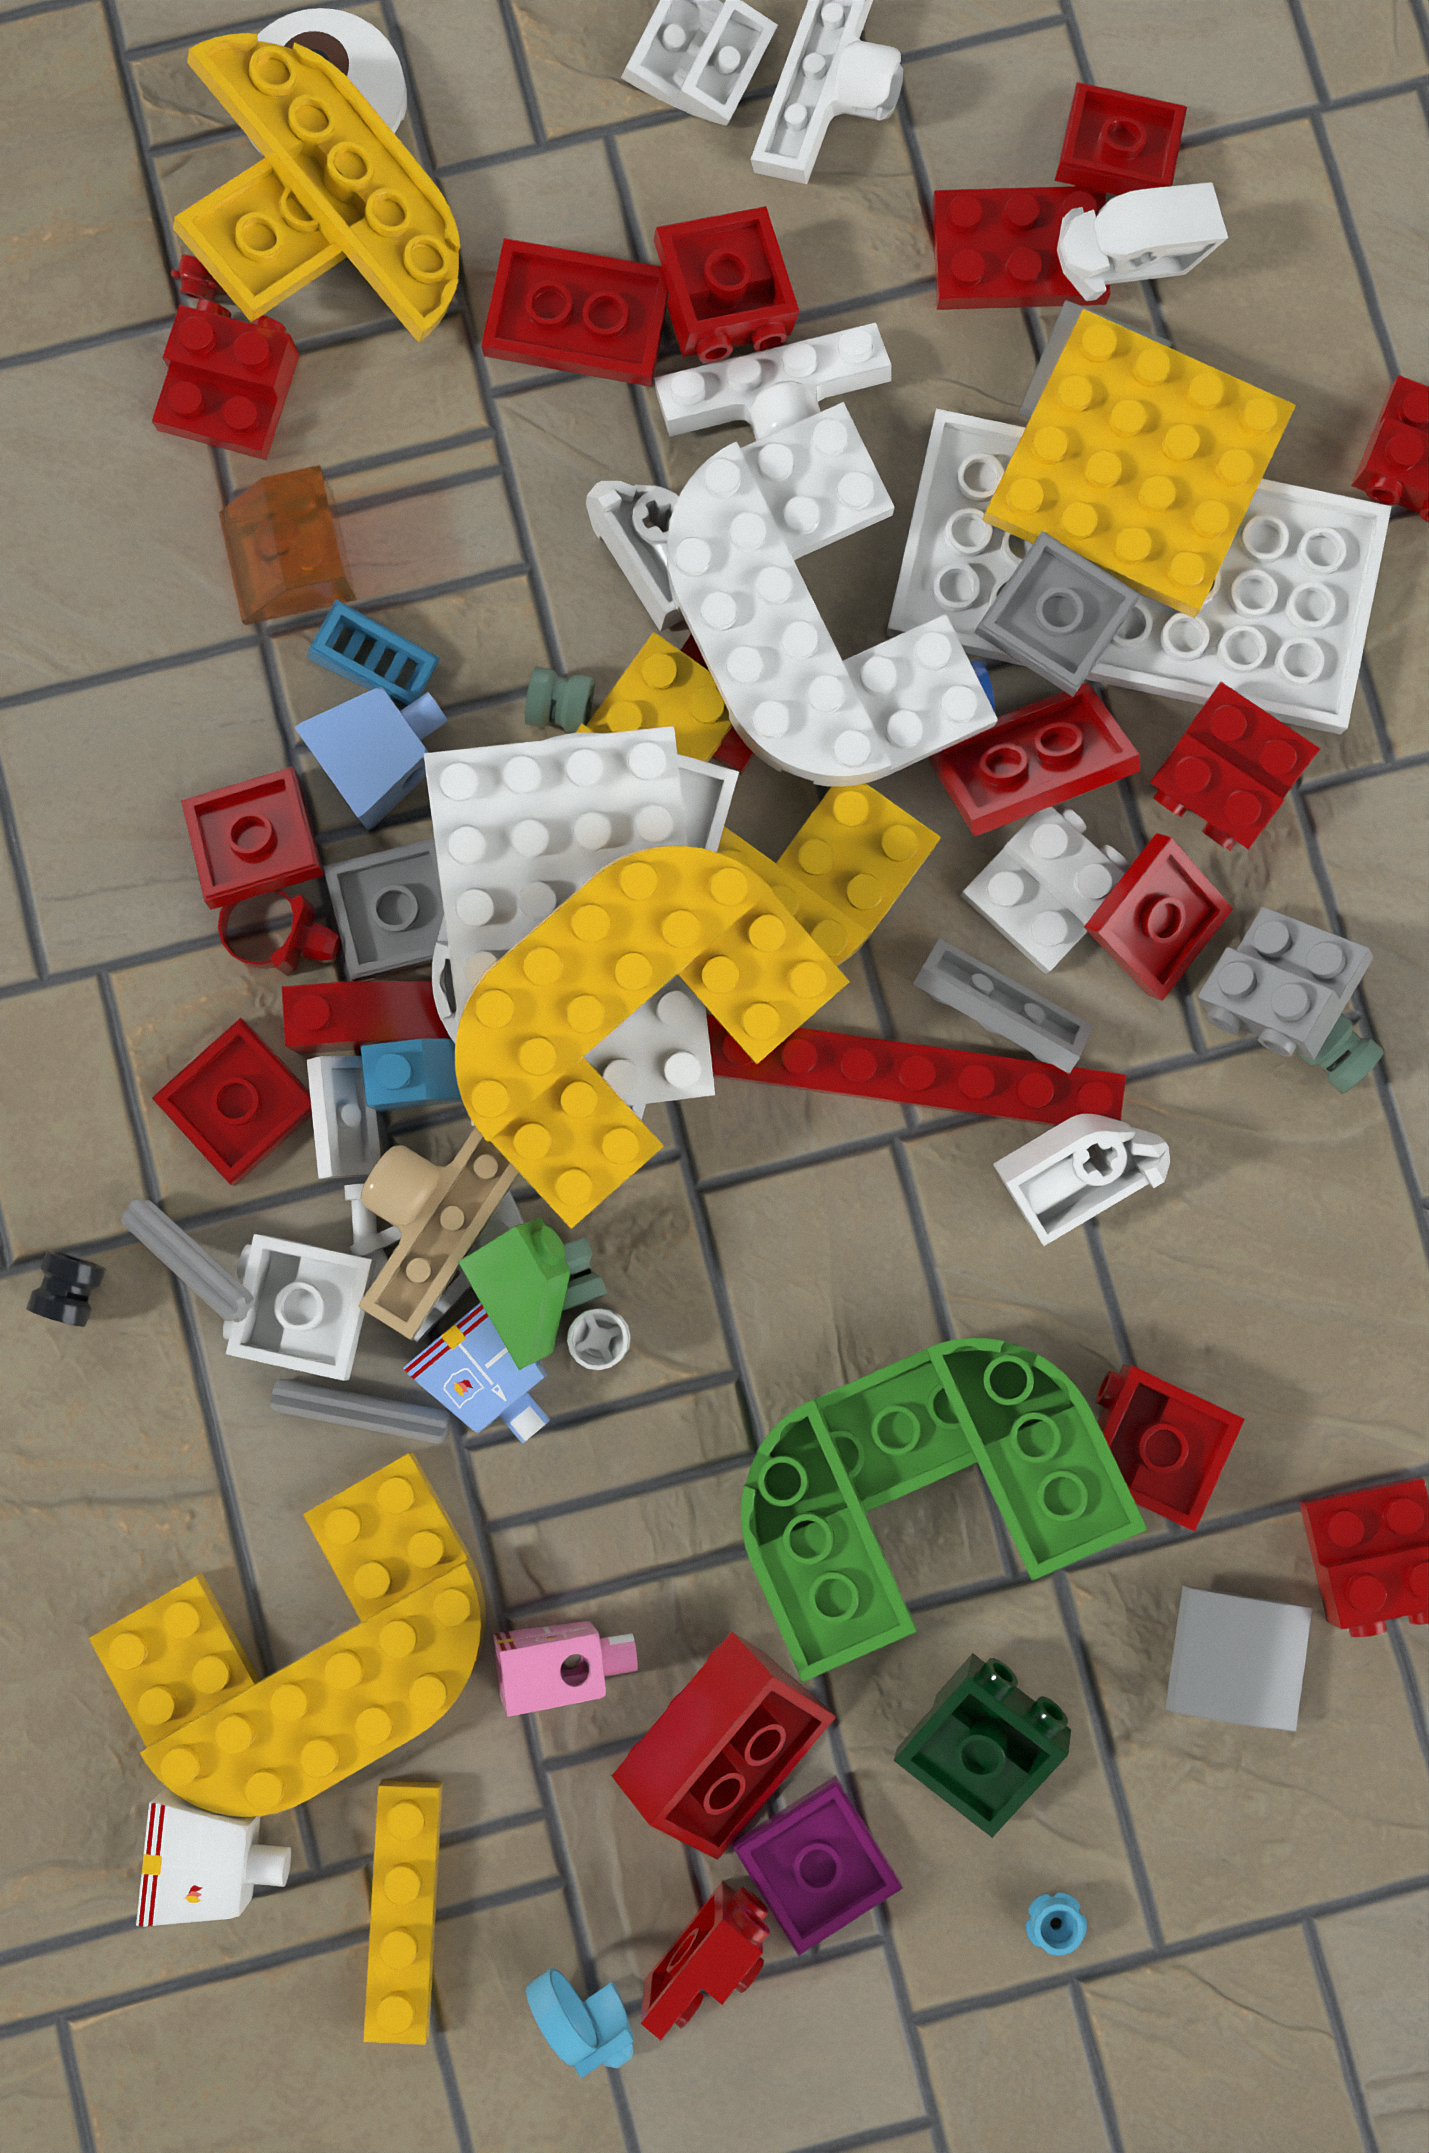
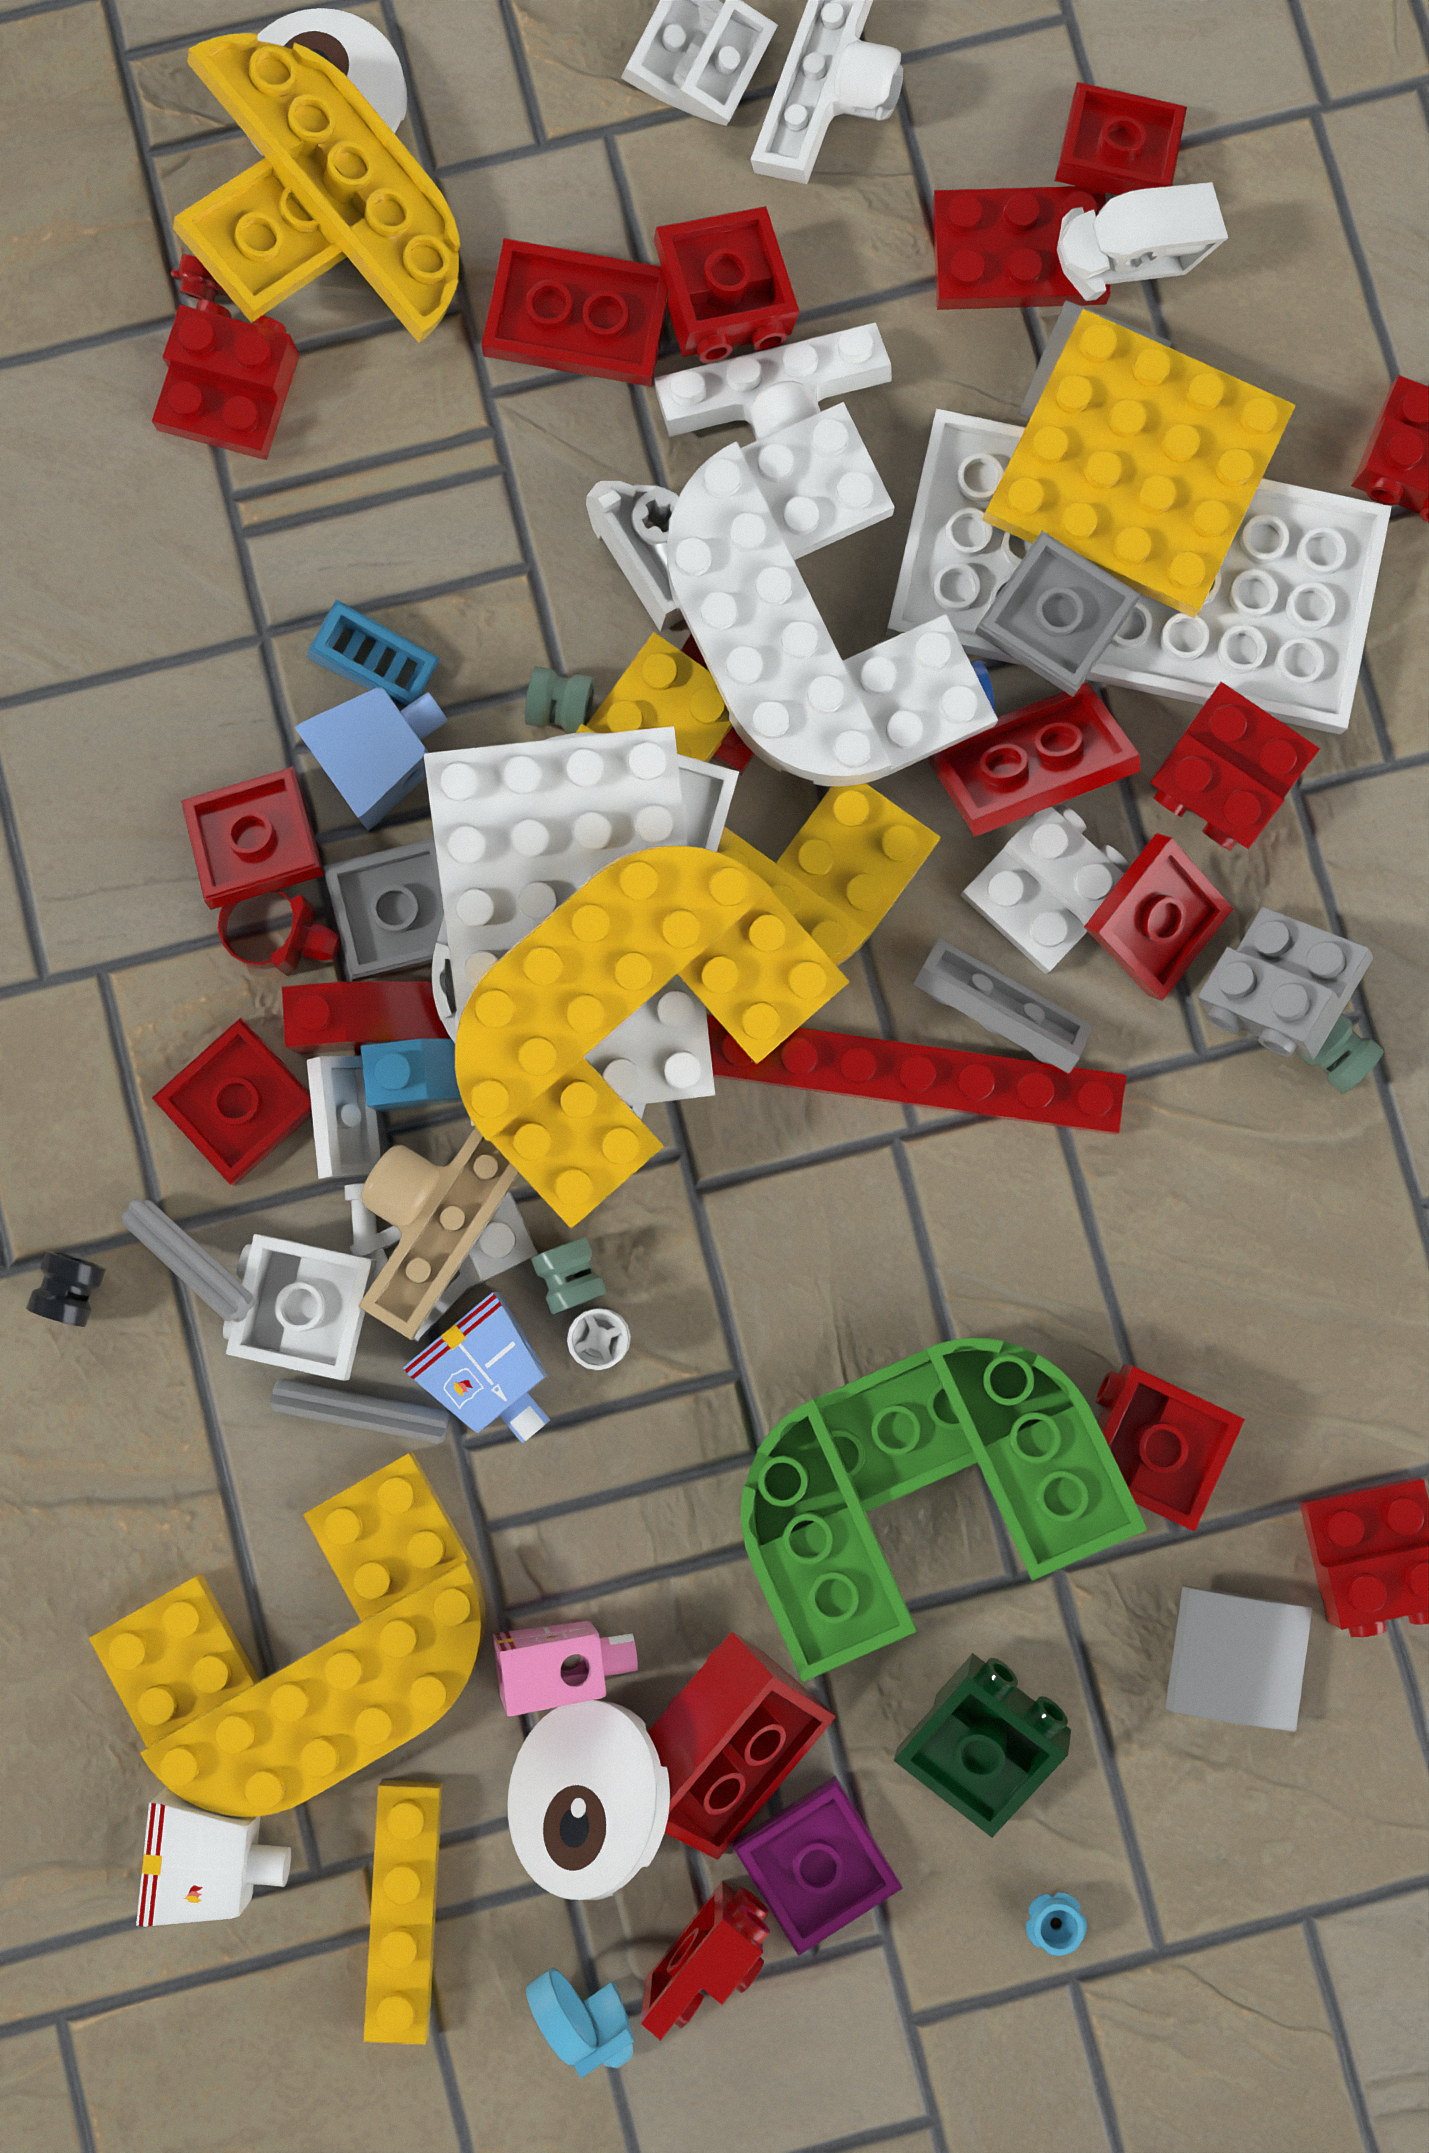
(286, 546): clear orange slope -> none
(522, 1288): bright green slope -> none
(587, 1800): none -> white tile
(1064, 1186): white piece -> none

